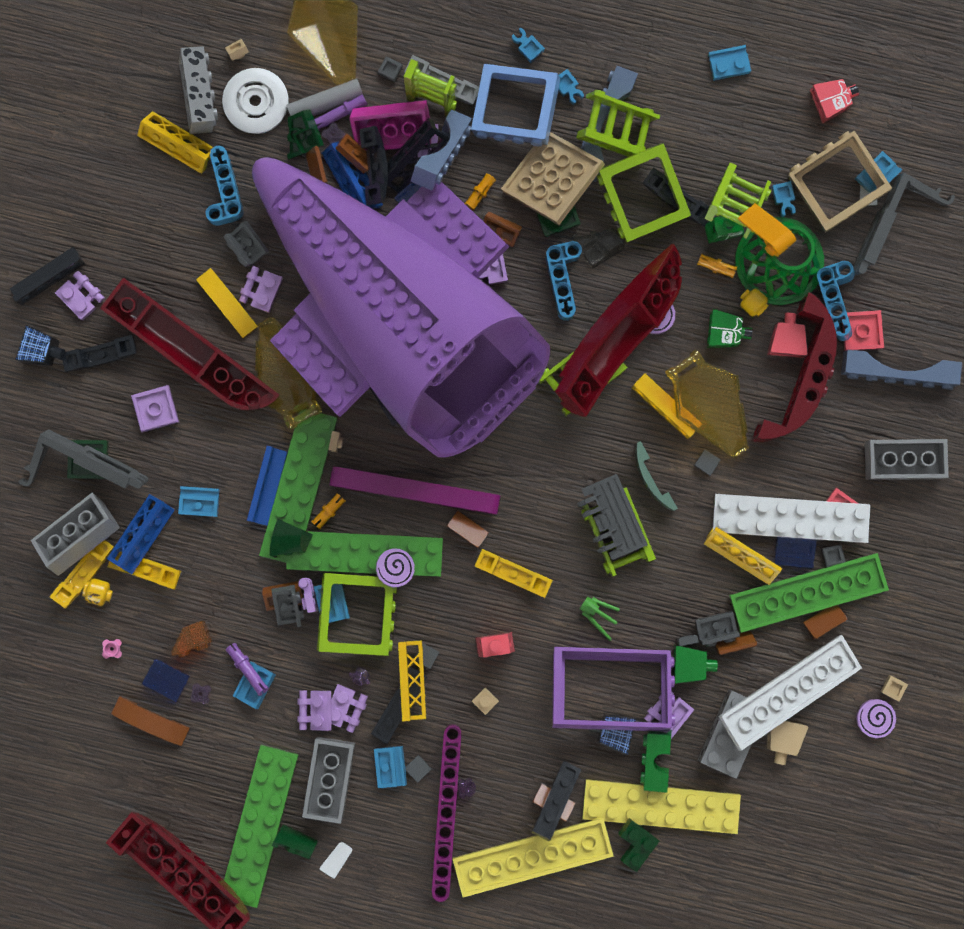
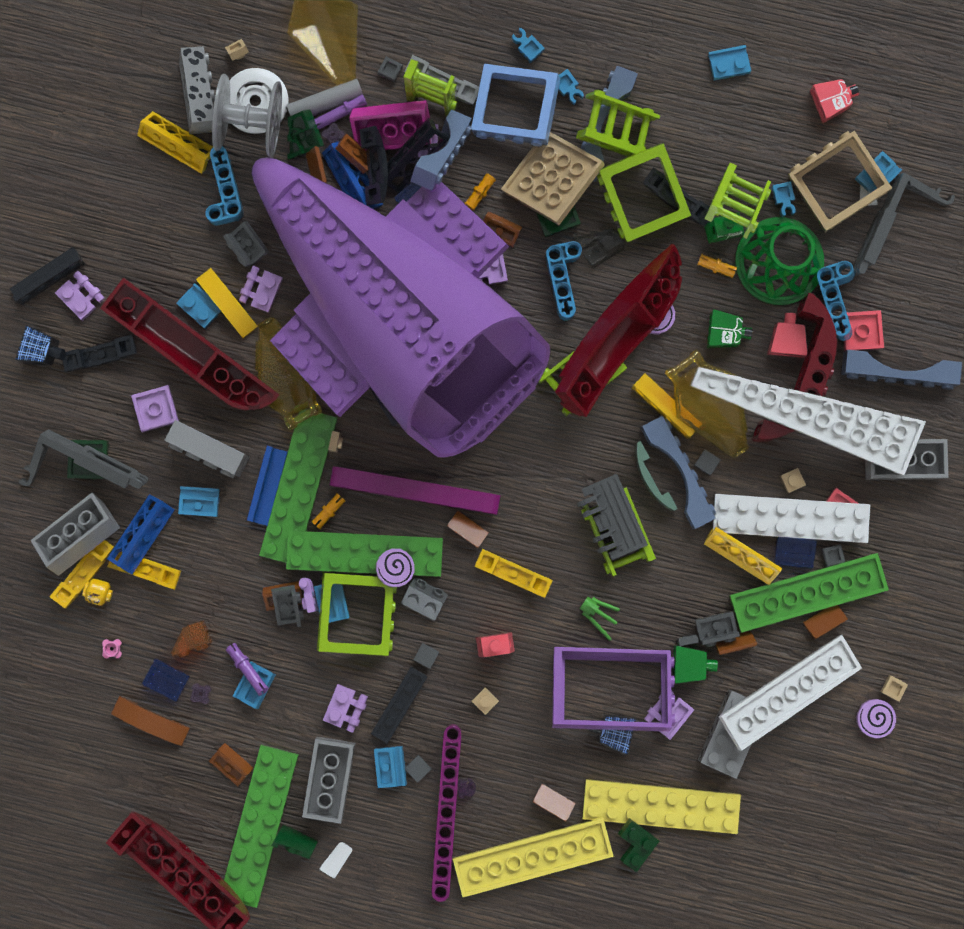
(199, 306): none -> dark azure plate
(204, 447): none -> light grey brick
(227, 113): none -> light grey piece
(231, 764): none -> dark orange slope
(288, 539): dark green slope -> none
(320, 710): lavender plate -> none
(360, 677): clear purple plate -> none
(404, 680): yellow fence -> none
(424, 598): none -> dark grey bracket
(556, 801): black plate -> none
(655, 777): green arch -> none
(696, 508): none -> sand blue arch
(754, 302): yellow head -> none
(775, 234): light orange door -> none
(786, 740): tan torso -> none
(792, 480): none -> tan plate
(859, 430): none -> white wing

